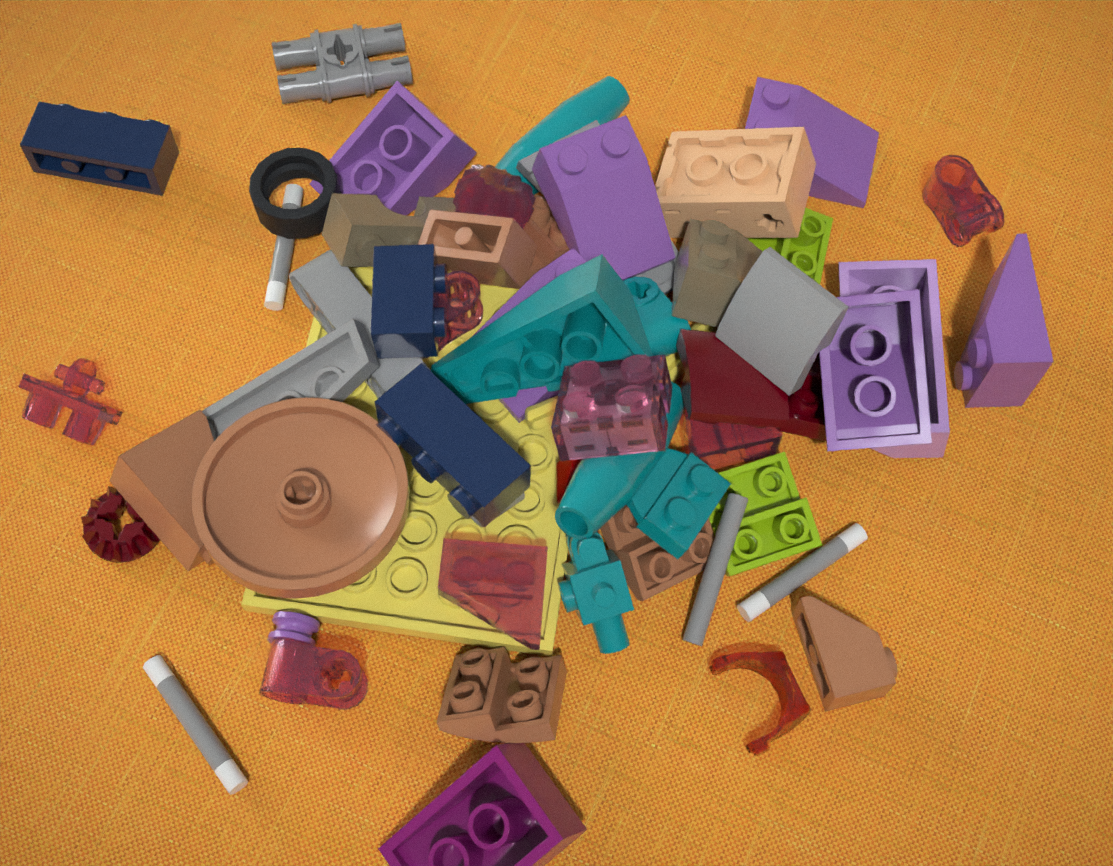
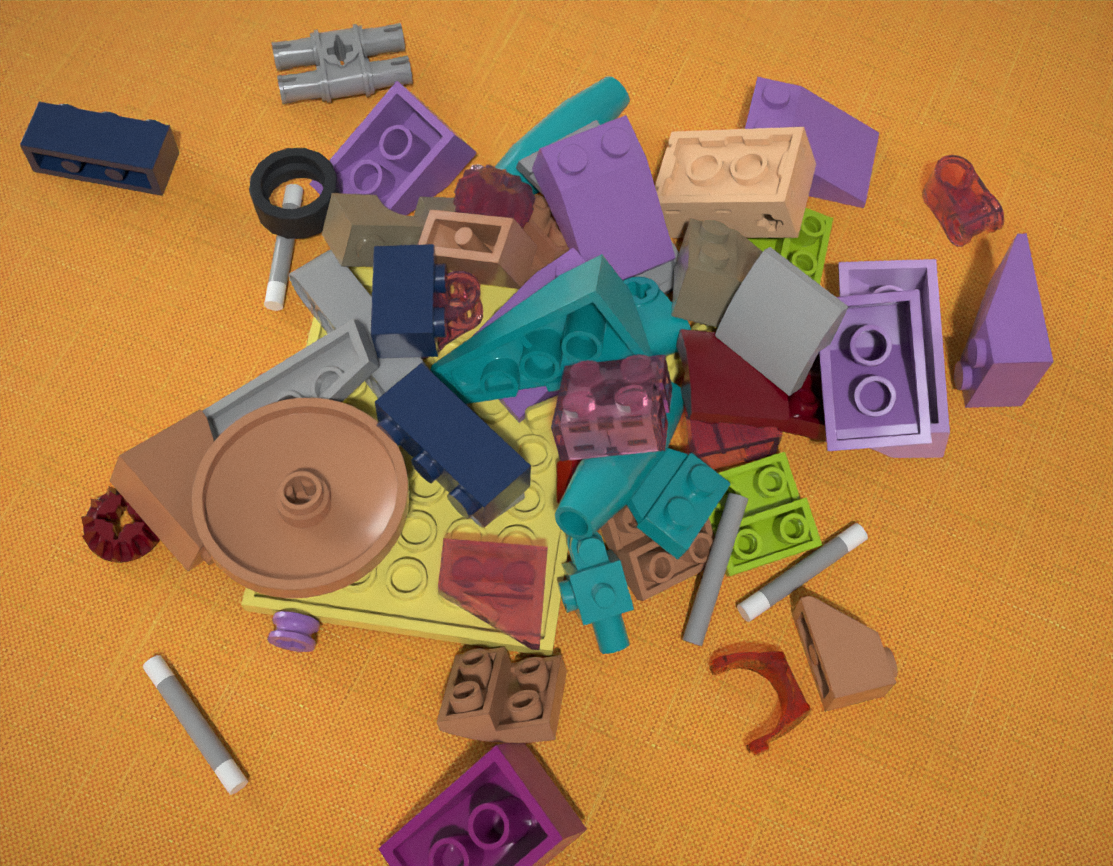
(87, 415): clear pink hips -> none
(304, 675): clear pink piece -> none

